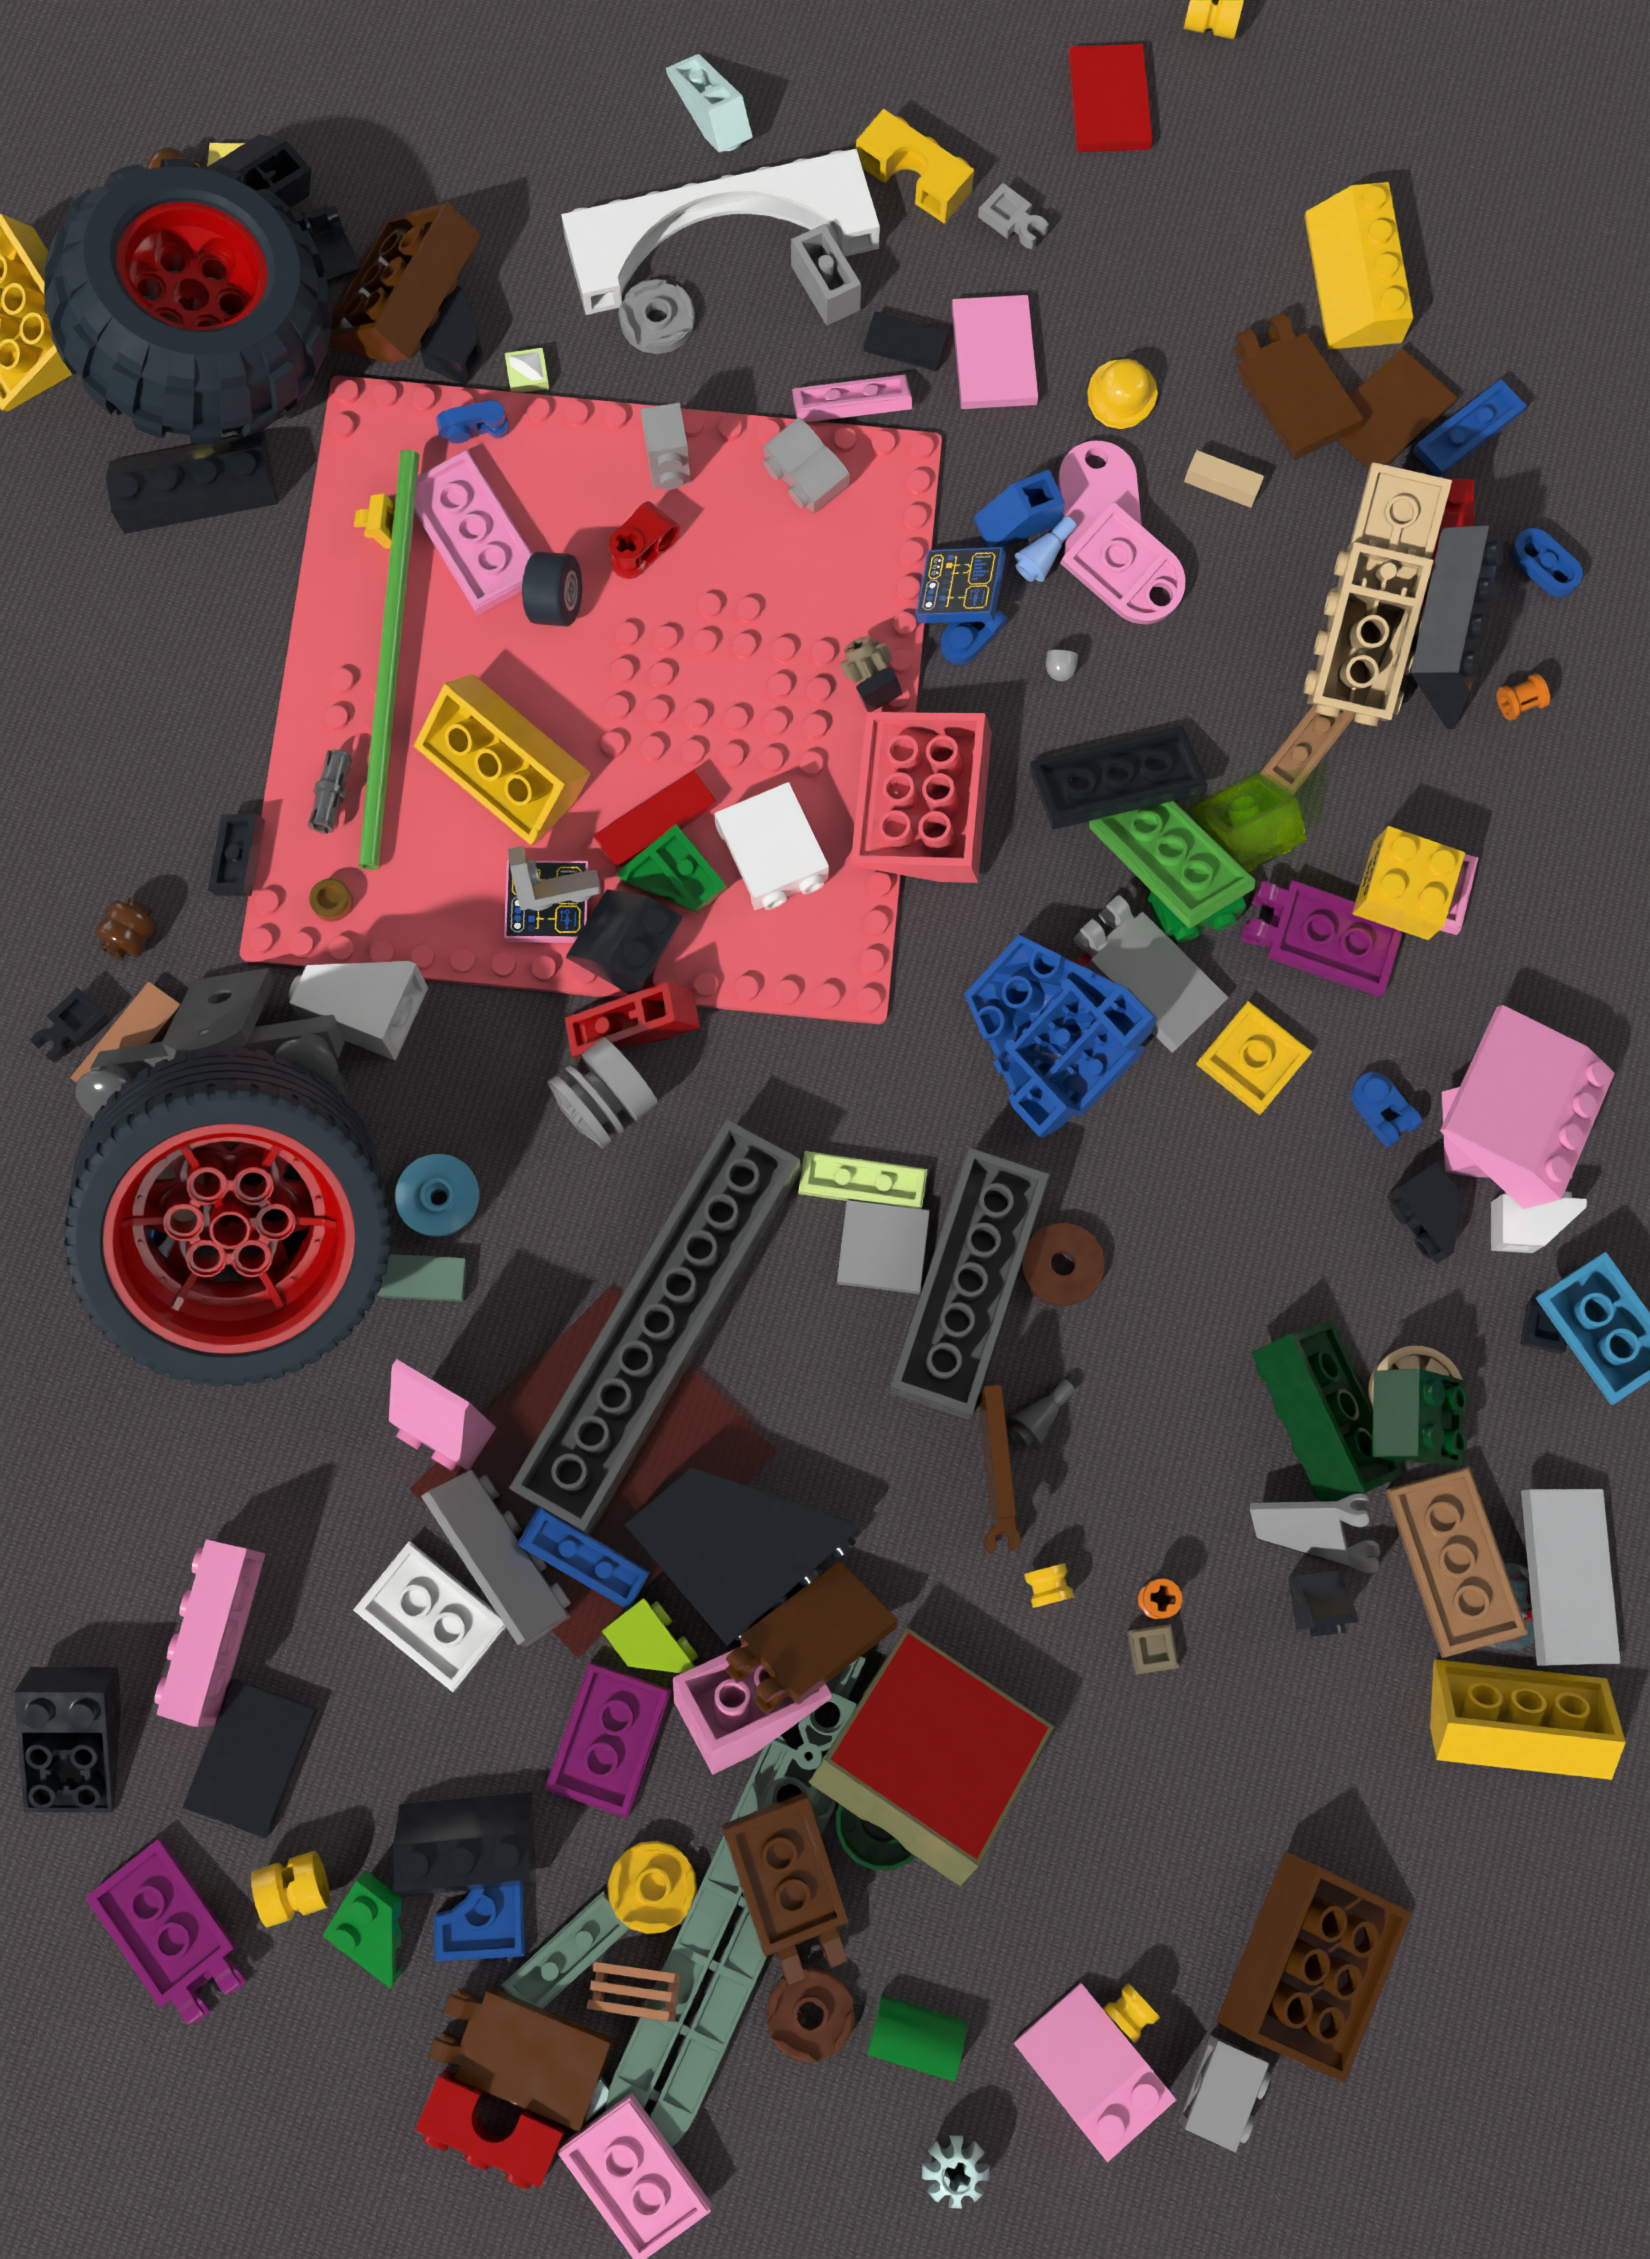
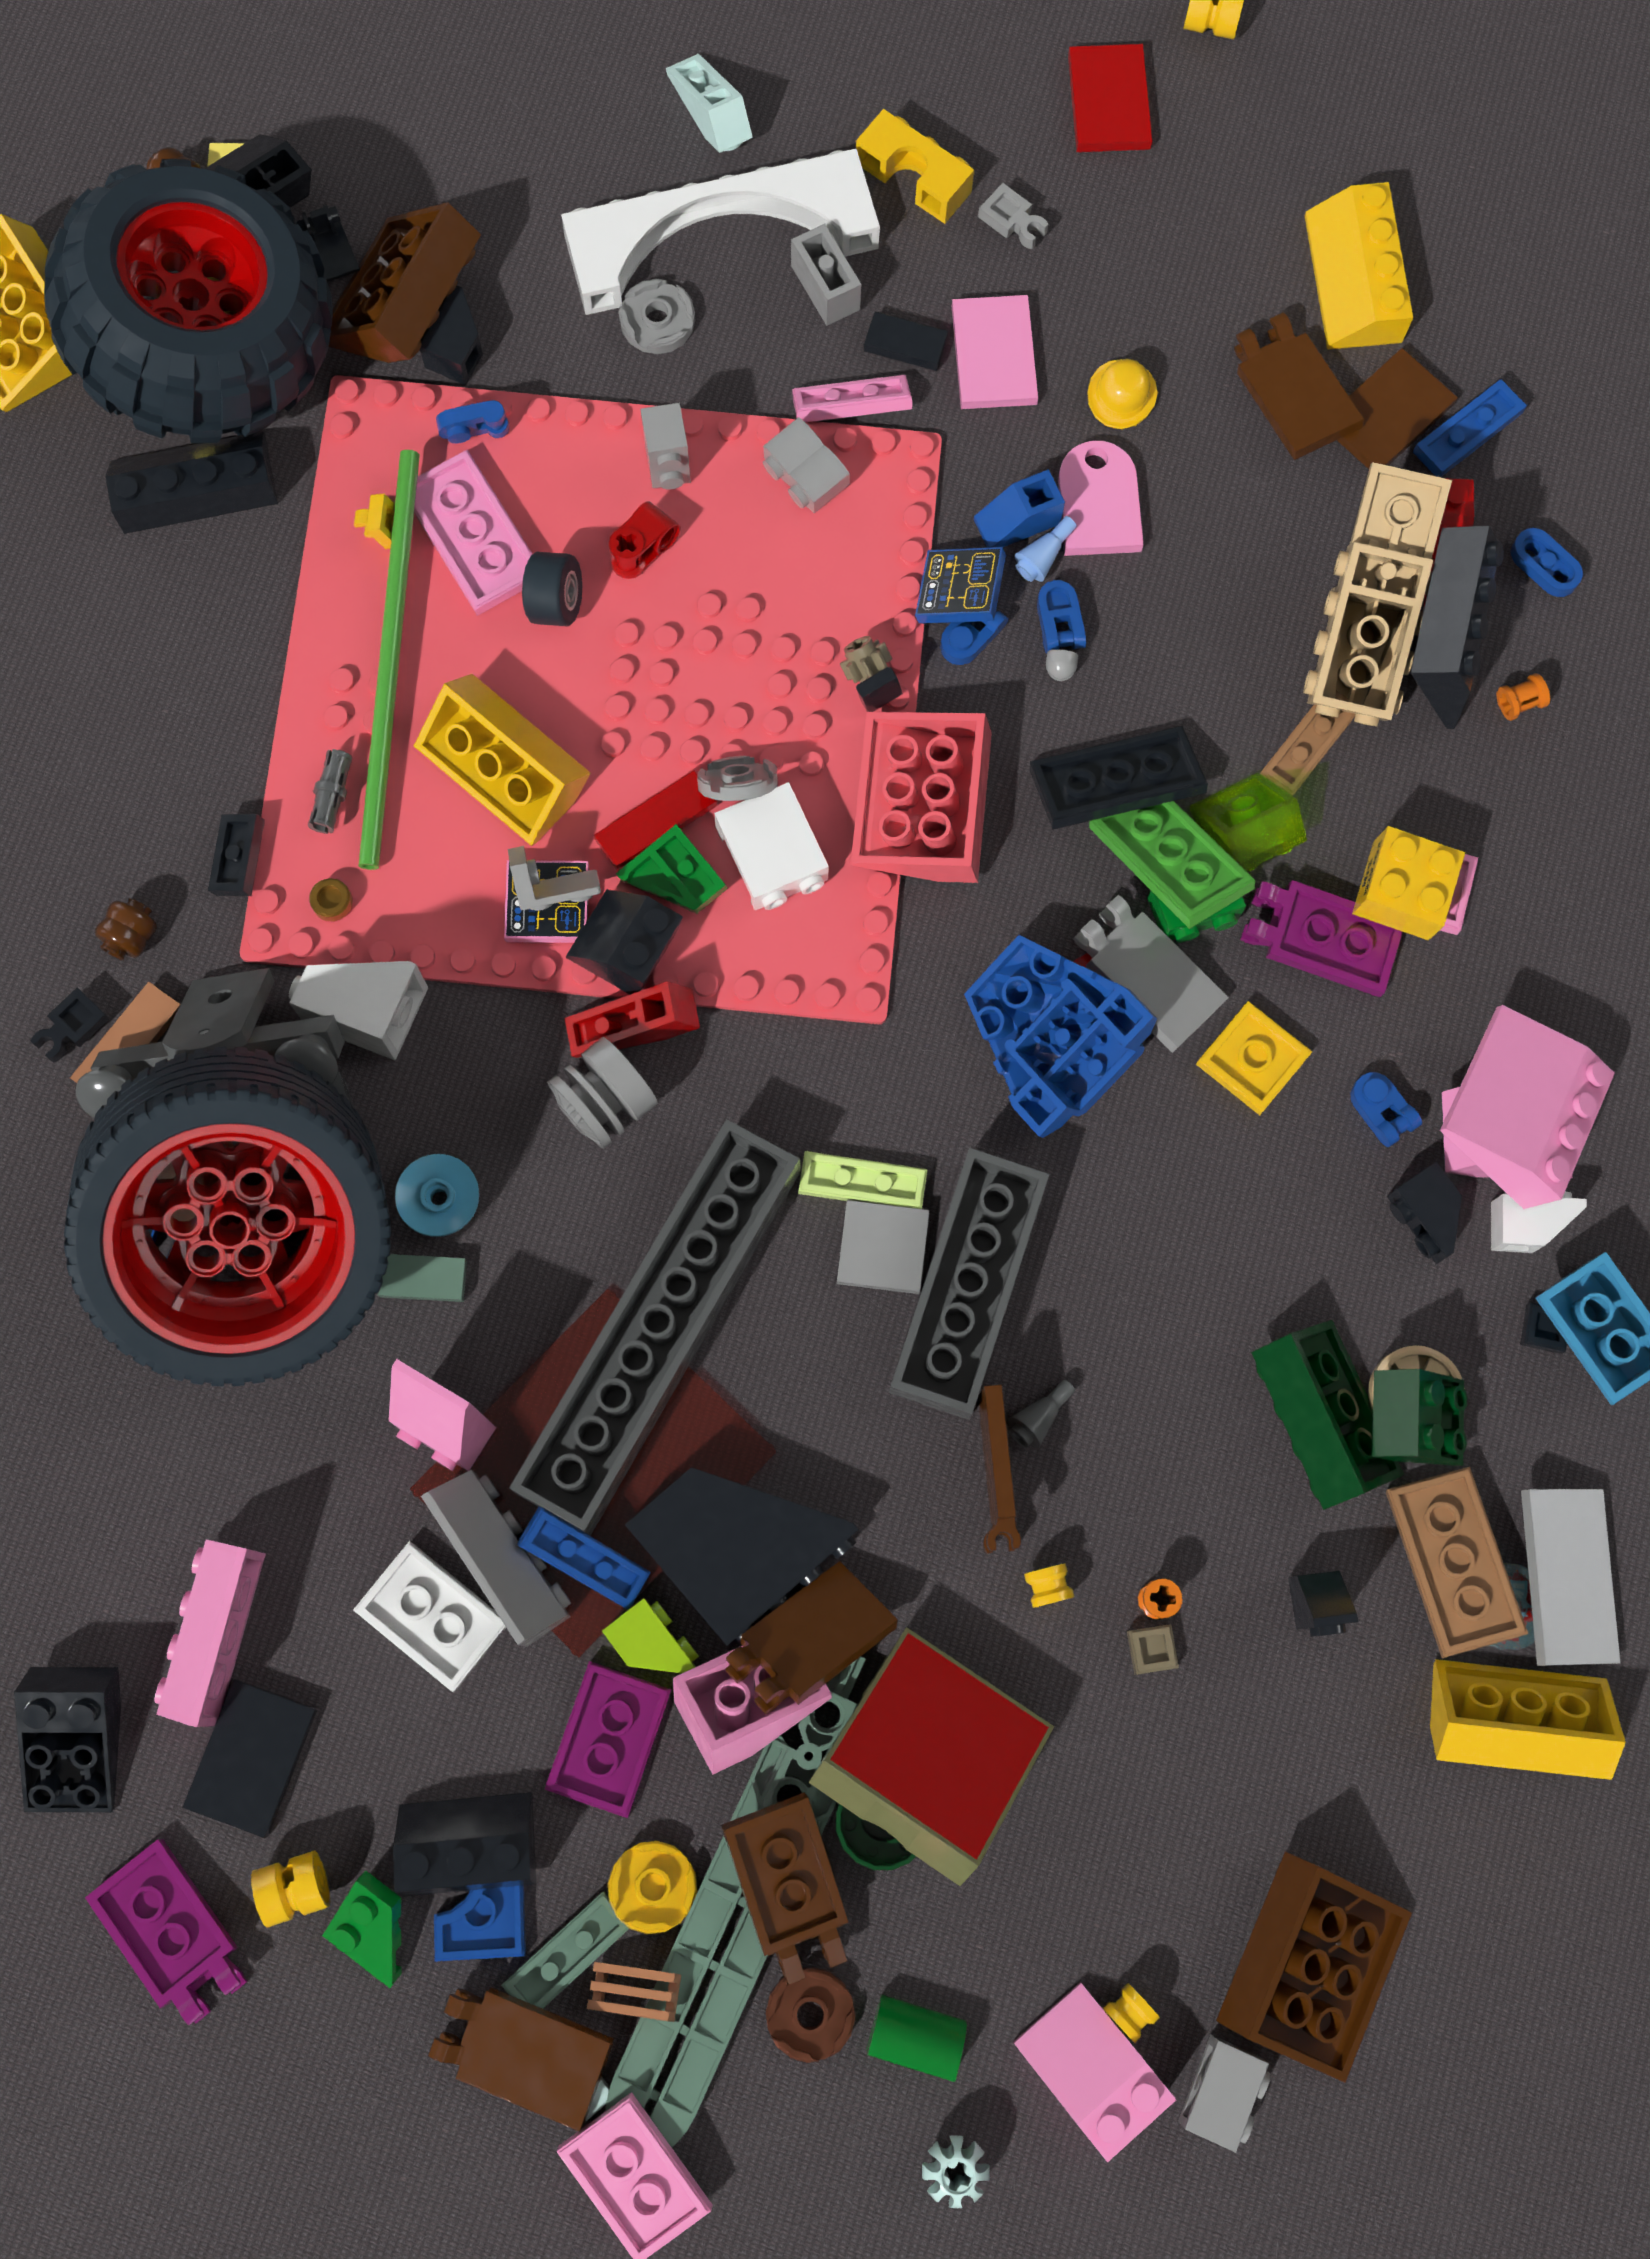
(453, 2121): red arch -> none
(527, 370): tile -> none
(737, 779): none -> light grey tile
(1058, 604): none -> blue plate
(1067, 1240): copper tile -> none
(1123, 565): bright pink tile -> none
(1223, 478): tan piece -> none
(1318, 1529): light grey flag -> none

